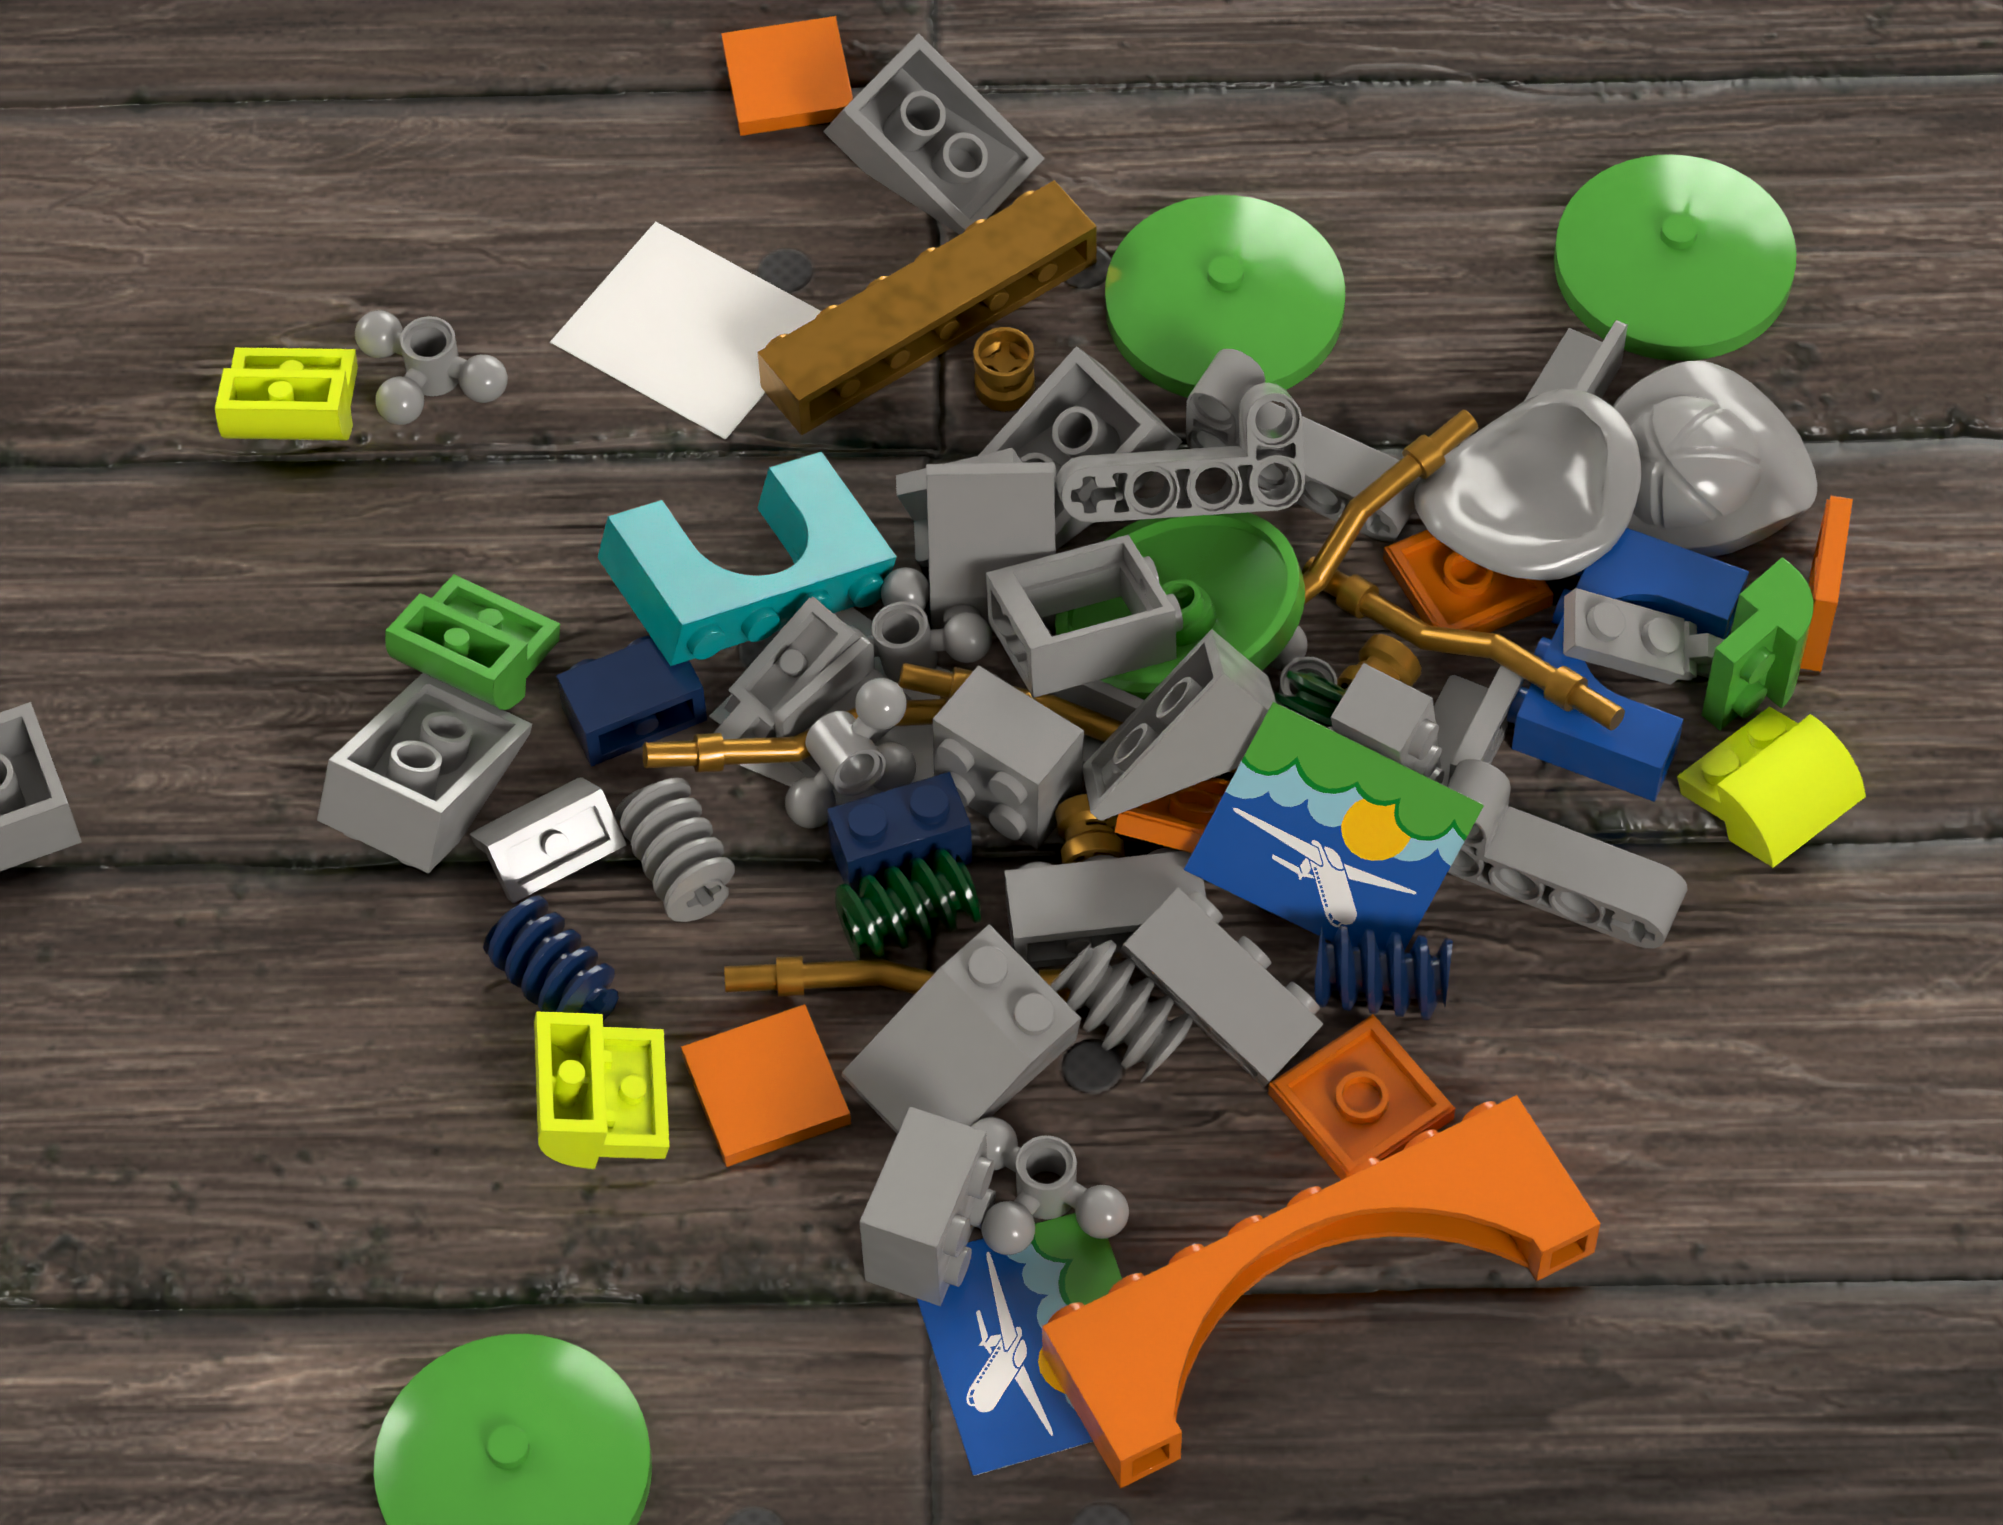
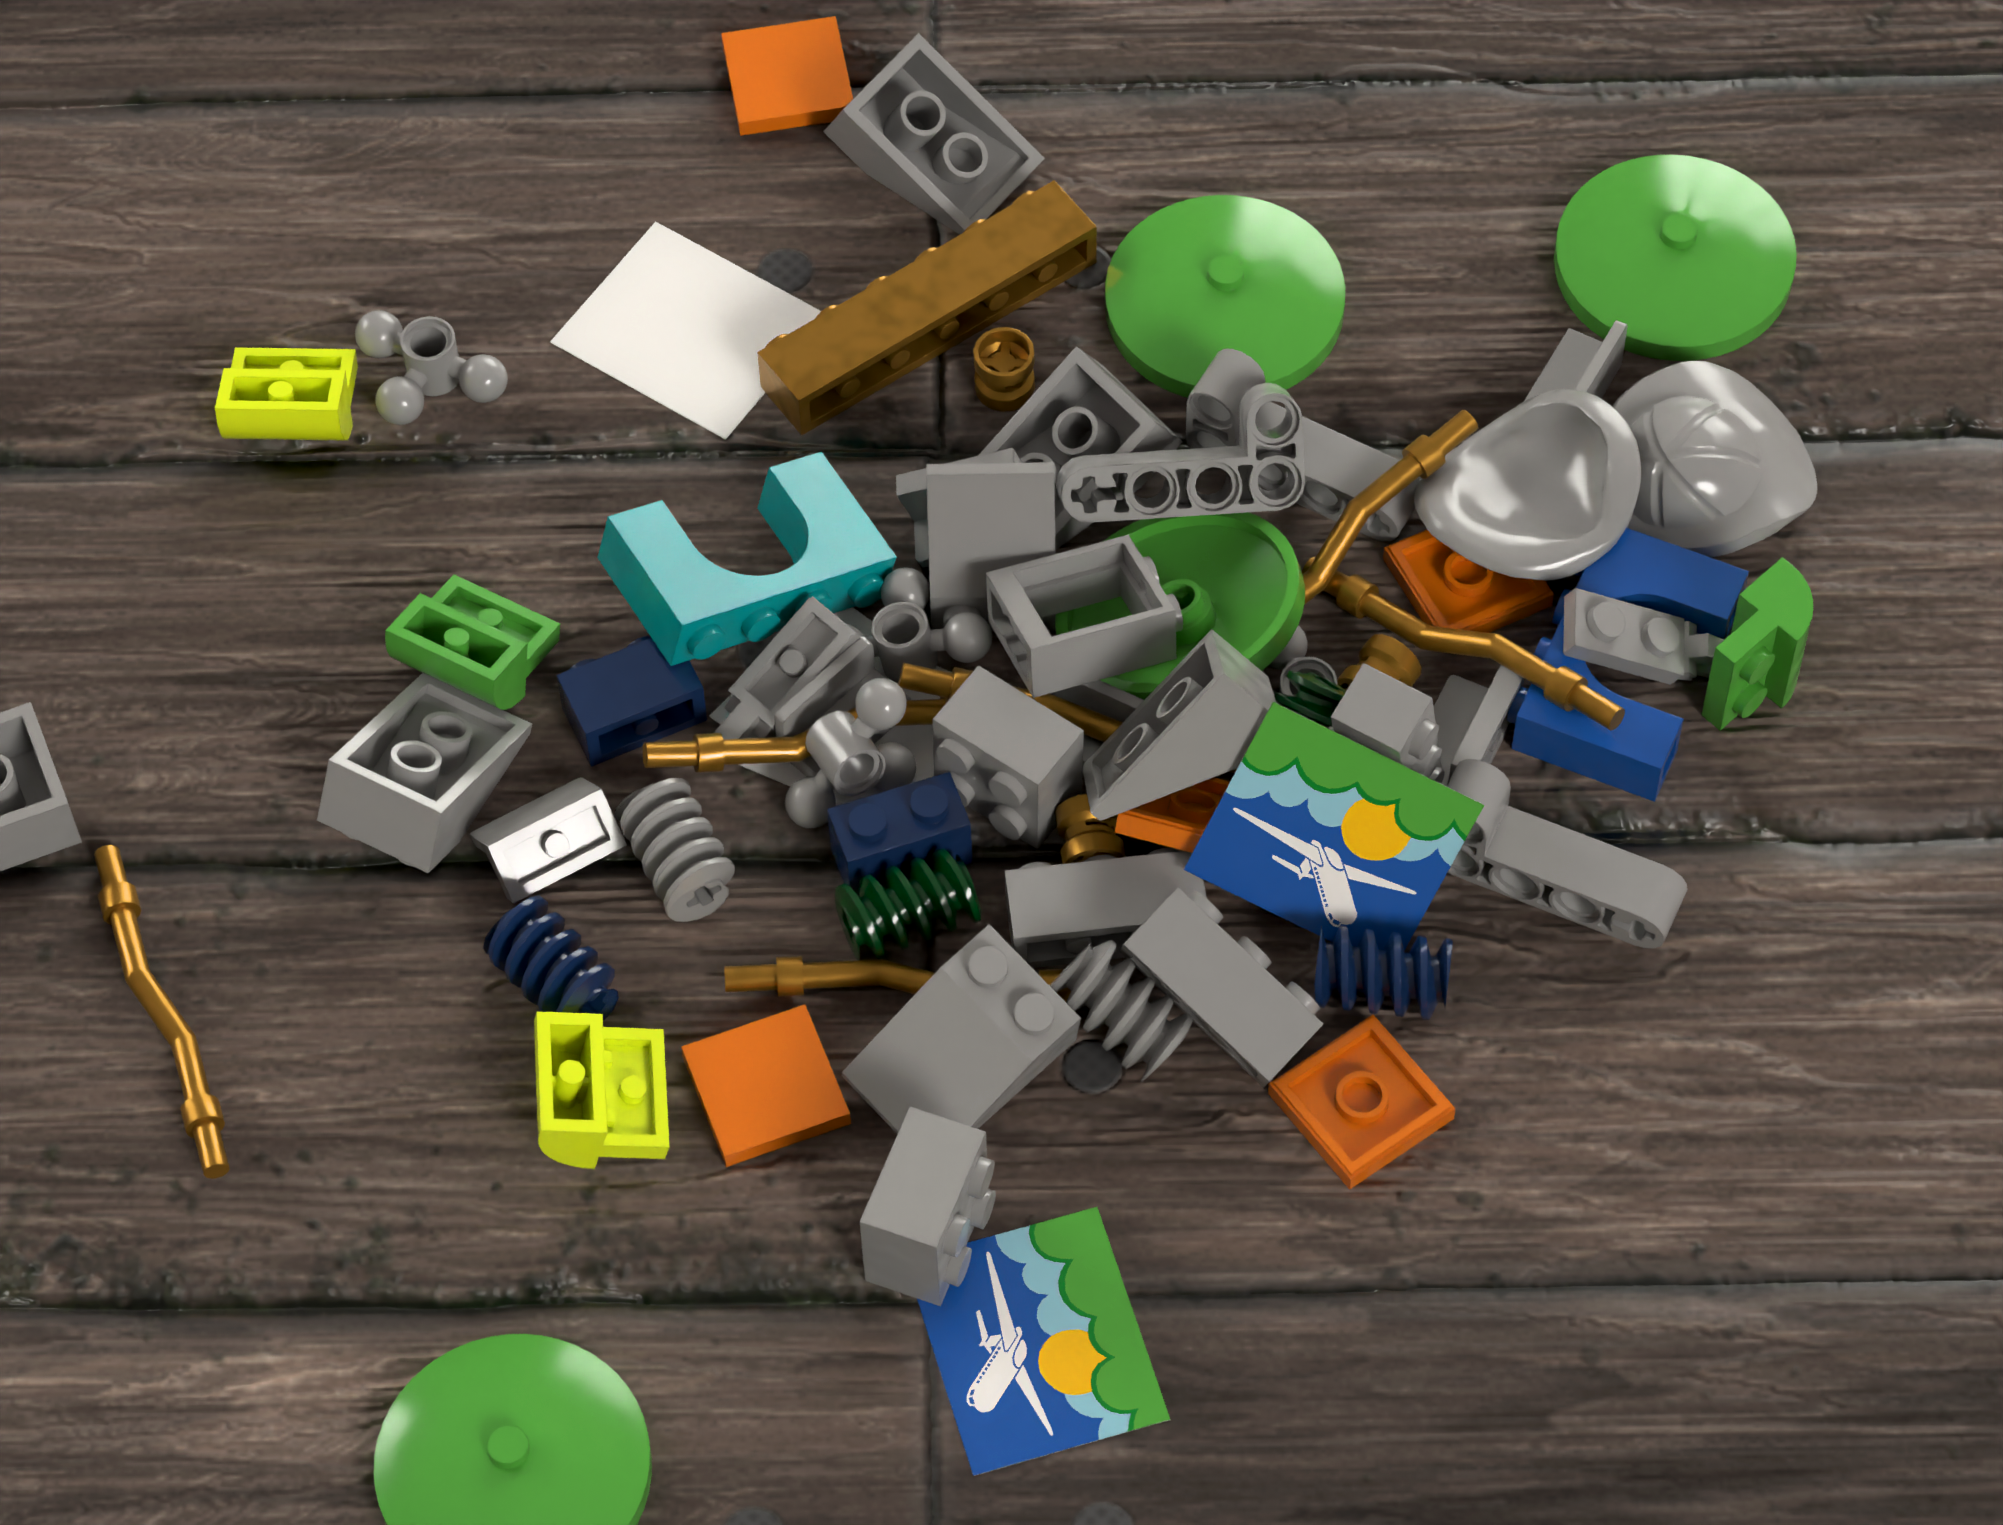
(200, 1110): none -> pearl gold bar
(1010, 1224): light grey piece -> none
(1473, 1185): orange arch -> none
(1775, 783): neon yellow brick -> none
(1826, 578): orange tile -> none

